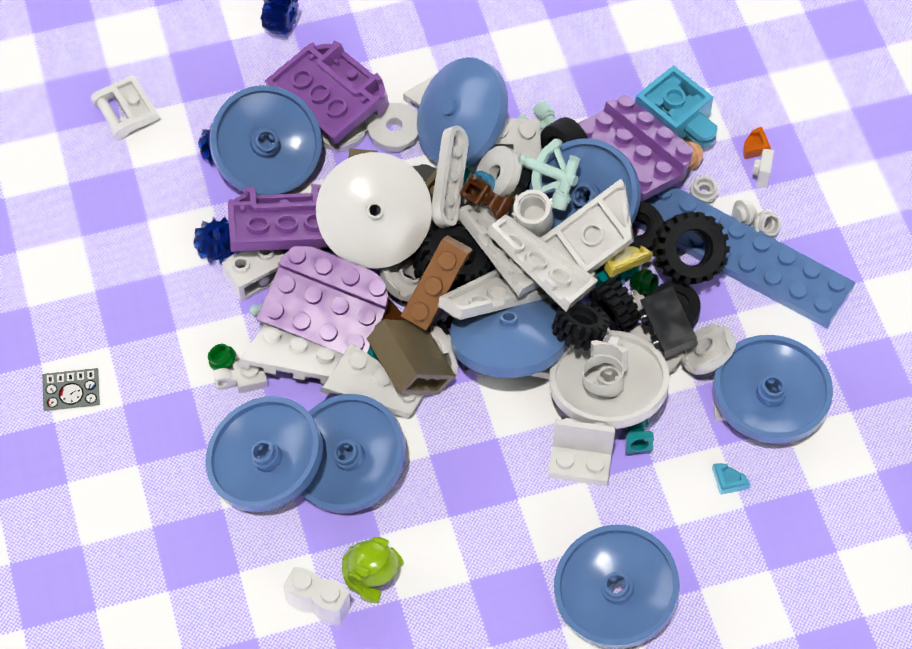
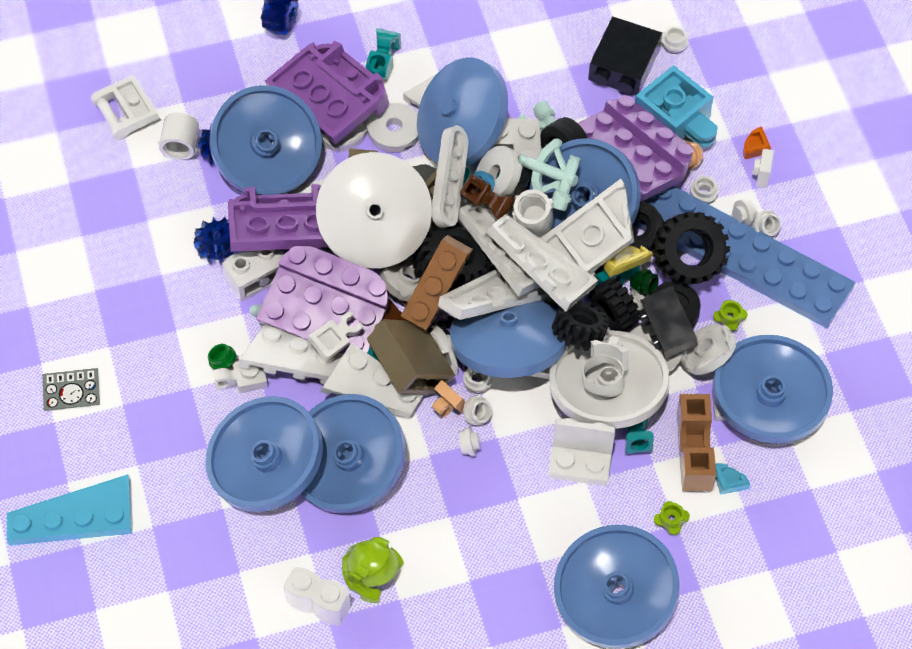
(81, 514): none -> medium azure wing
(179, 136): none -> white piece
(333, 338): none -> white plate
(381, 59): none -> teal leg
(448, 400): none -> light nougat tile
(469, 441): none -> white plate
(473, 386): none -> white plate
(483, 411): none -> white plate
(625, 56): none -> black brick
(672, 509): none -> lime plate
(675, 39): none -> white plate
(695, 452): none -> medium nougat arch
(733, 308): none -> lime plate

